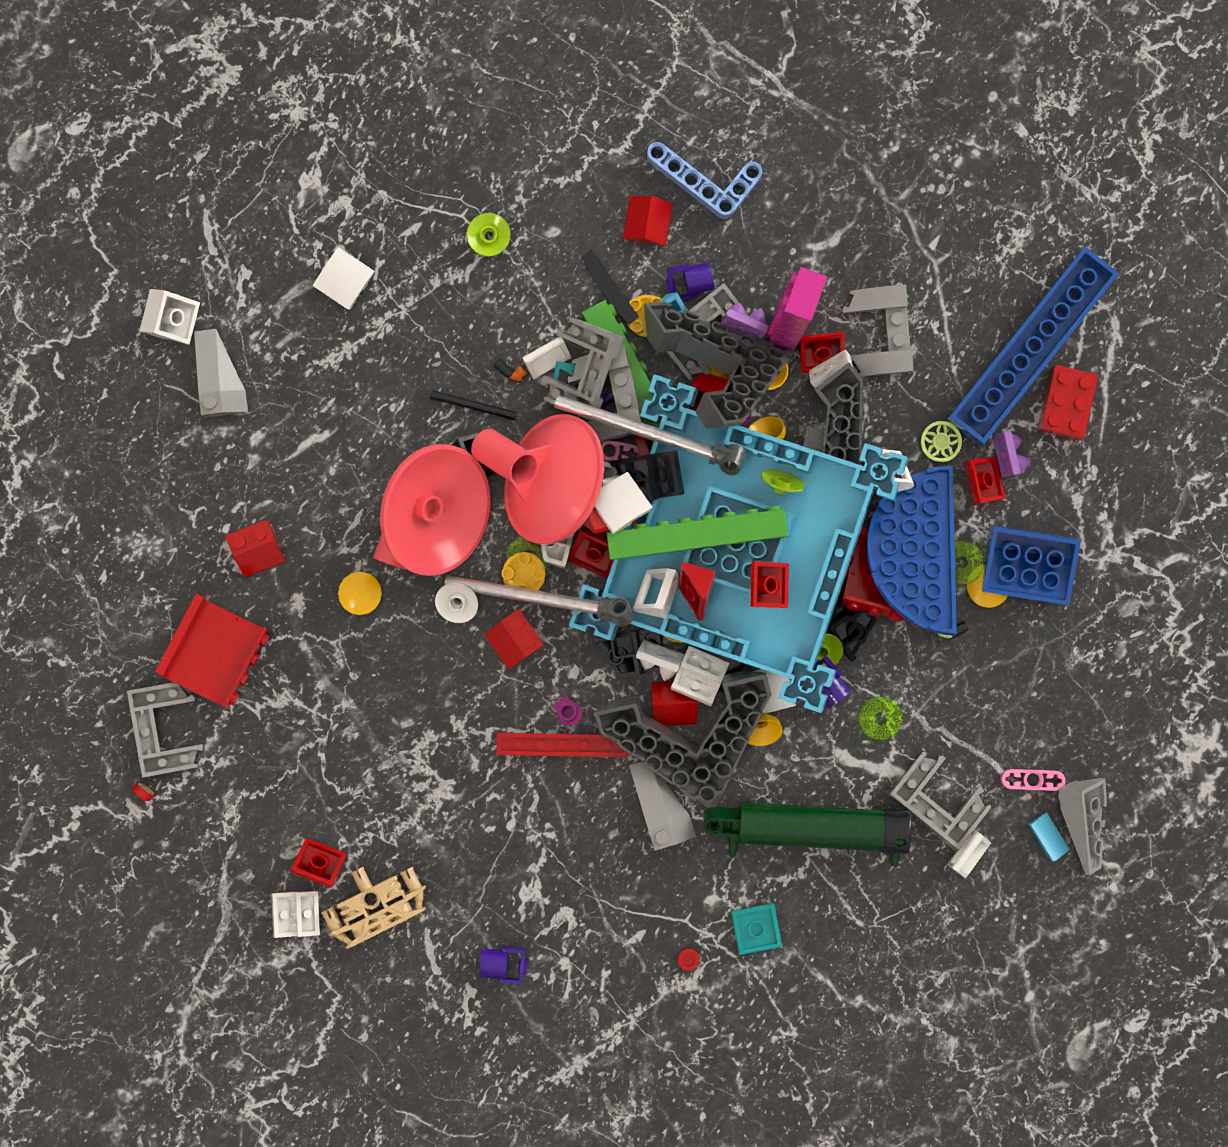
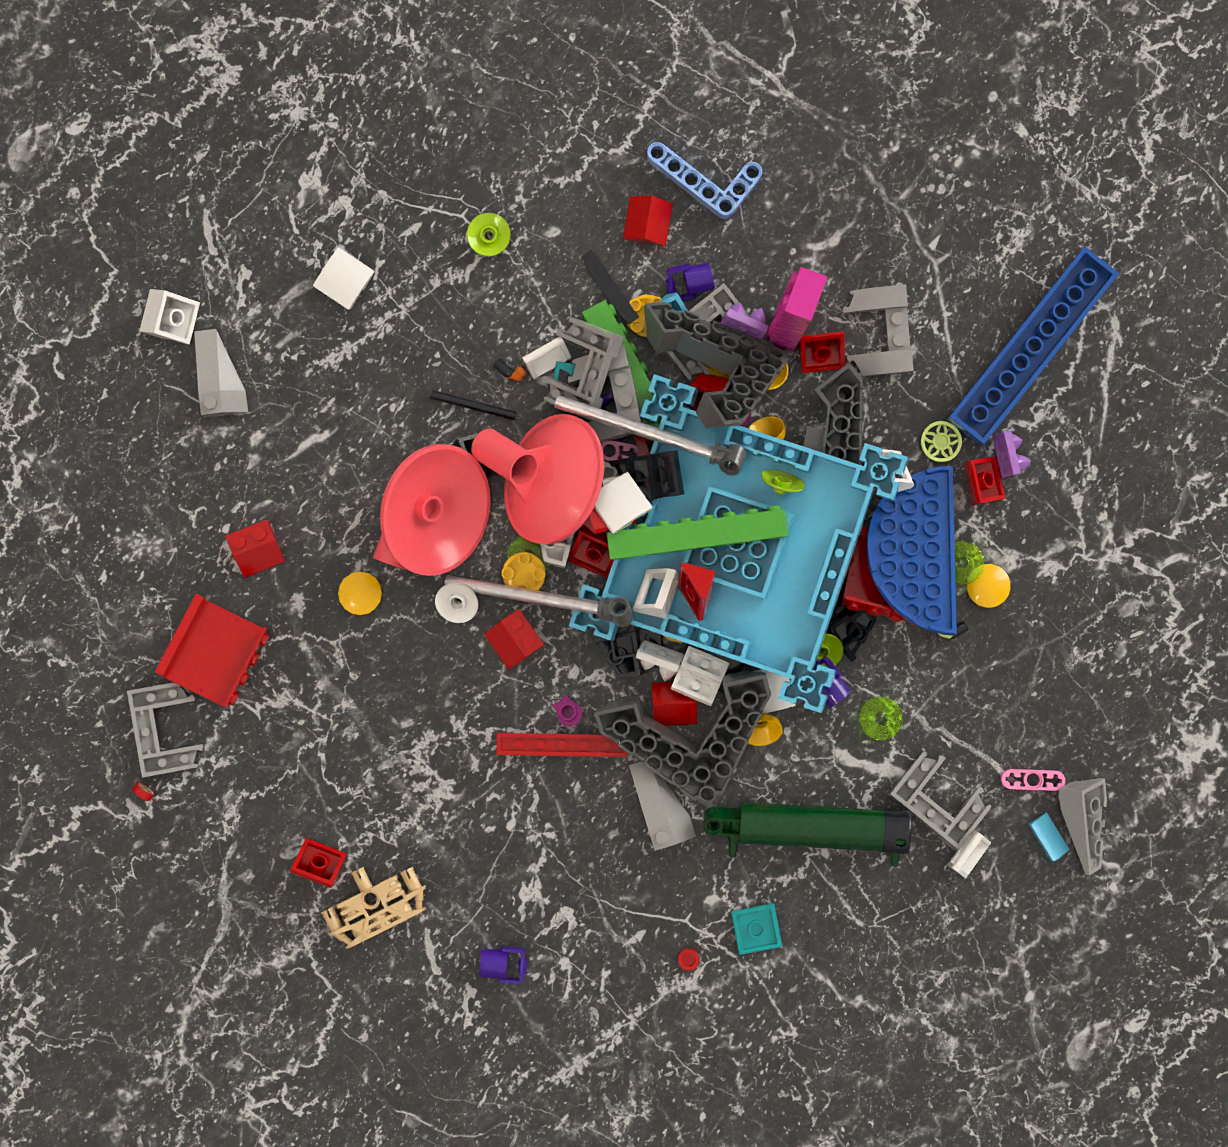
(295, 914): white slope -> none
(769, 584): red slope -> none
(828, 368): white tile -> none
(1030, 564): blue slope -> none
(1067, 402): red brick -> none

